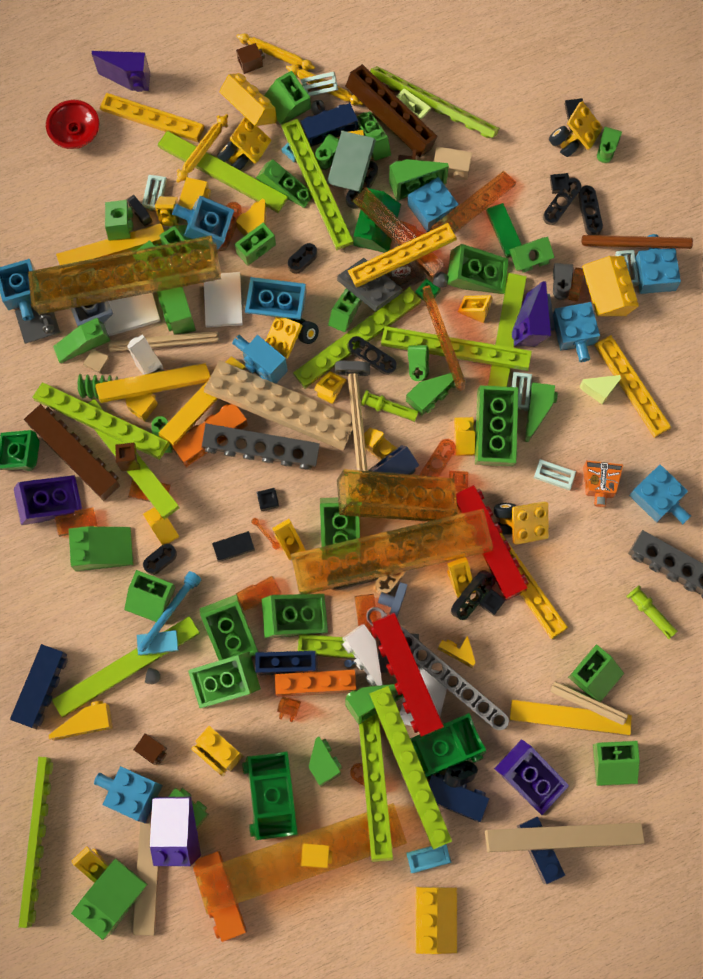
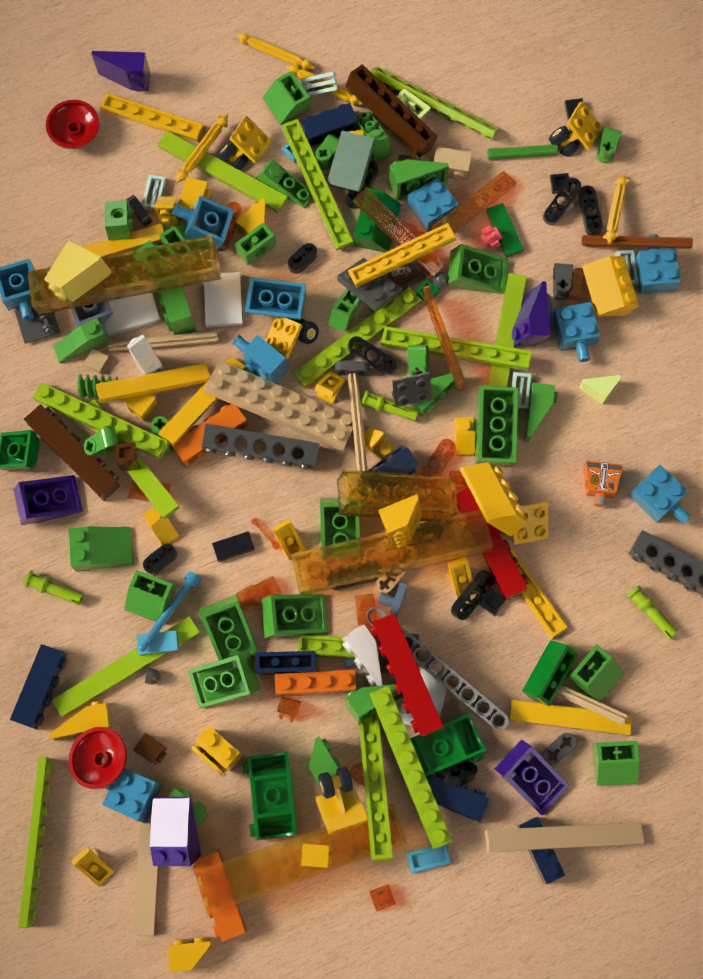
(45, 585): none -> lime pin
(75, 272): none -> light yellow slope
(79, 518): clear orange slope -> none
(87, 756): none -> red dish
(101, 442): none -> bright green piece
(109, 899): bright green slope -> none
(185, 955): none -> yellow slope
(248, 100): yellow slope -> none
(250, 58): reddish brown brick -> none
(267, 499): black tile -> none
(314, 108): dark grey hinge -> none
(340, 801): none -> yellow plate
(382, 897): none -> clear orange tile
(401, 520): none -> yellow slope
(412, 389): none -> dark grey hinge
(435, 920): yellow slope -> none
(463, 654): yellow slope -> none
(476, 307): yellow slope -> none
(491, 237): none -> coral gear
(494, 497): none -> yellow slope
(521, 257): bright green brick -> none
(524, 151): none -> bright green axle
(550, 672): none -> green brick
(552, 481): light aqua tile -> none
(562, 752): none -> dark grey beam
(616, 209): none -> yellow wheel
(633, 386): yellow tile -> none

